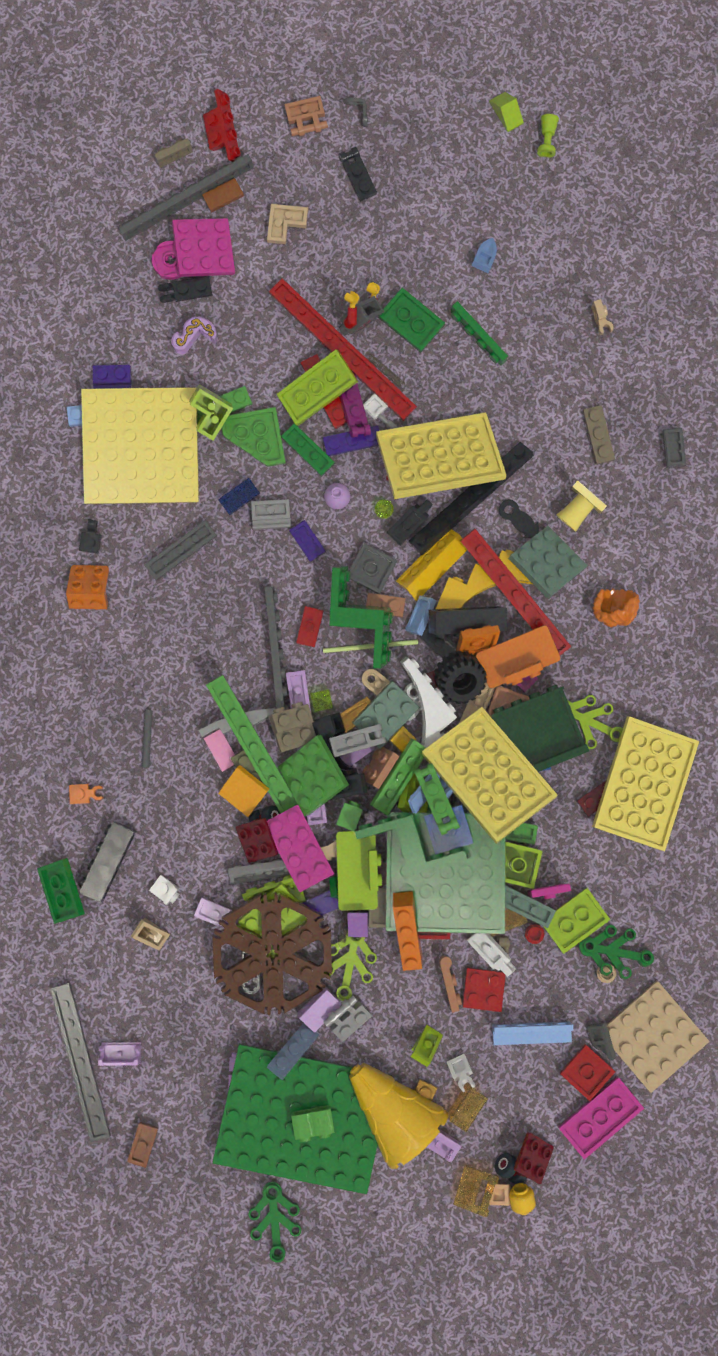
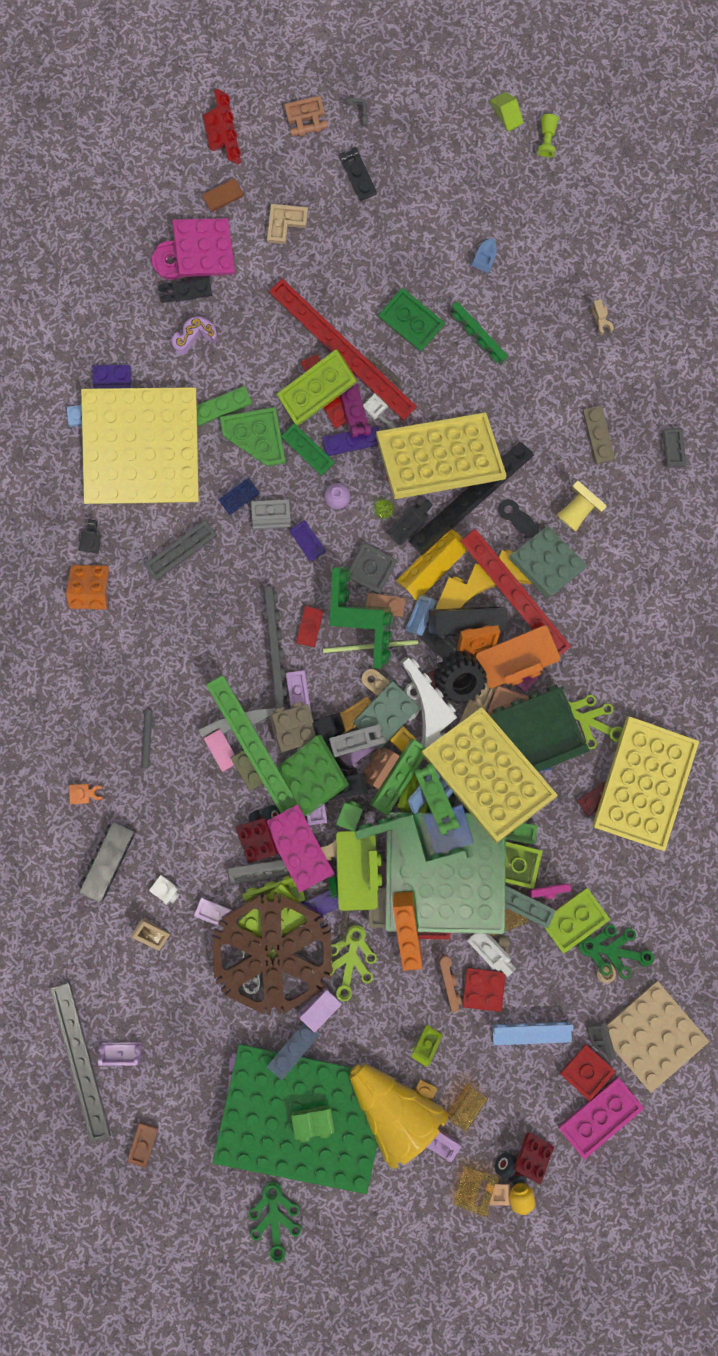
(60, 891): green plate -> none
(178, 150): dark tan plate -> none
(181, 200): dark grey plate -> none
(214, 408): lime brick -> none
(243, 791): light orange tile -> none
(321, 700): clear neon green plate -> none
(347, 1023): light grey plate -> none
(358, 924): medium lavender slope -> none
(361, 313): torso -> none
(460, 1071): white plate -> none
(534, 934): red plate -> none
(616, 607): orange hair -> none

